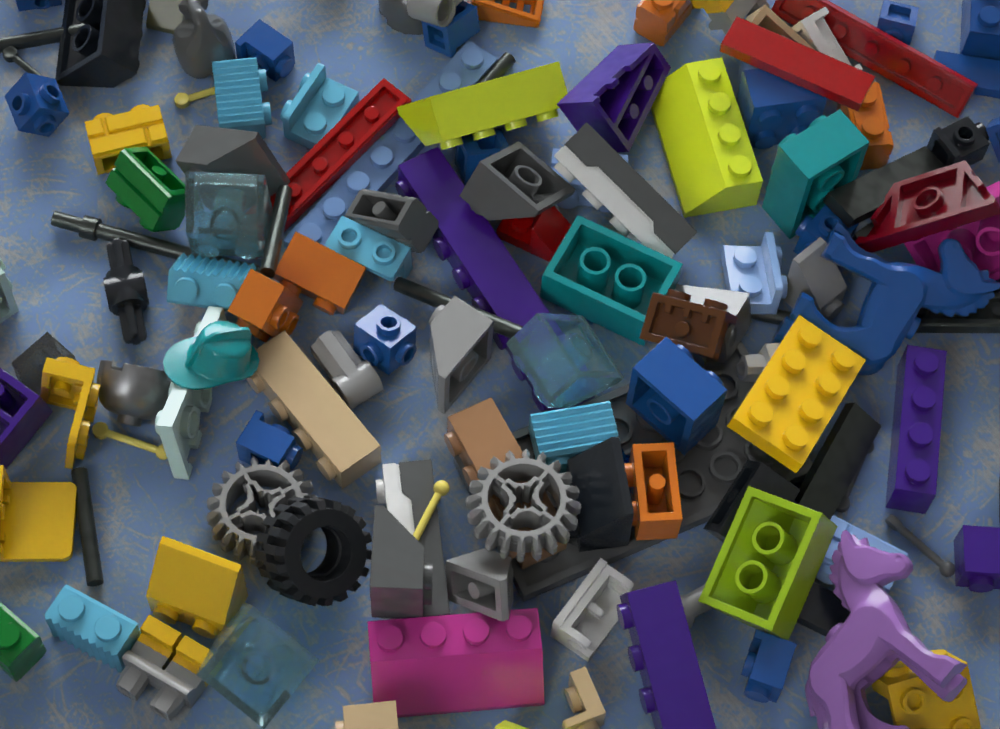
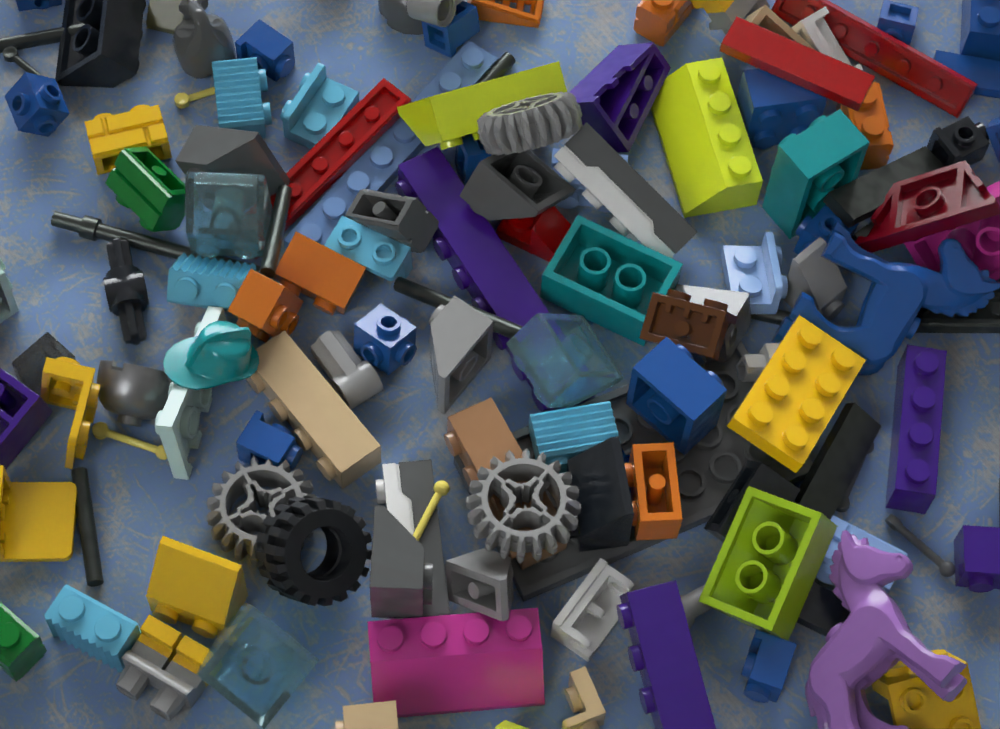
(529, 123): none -> light grey gear

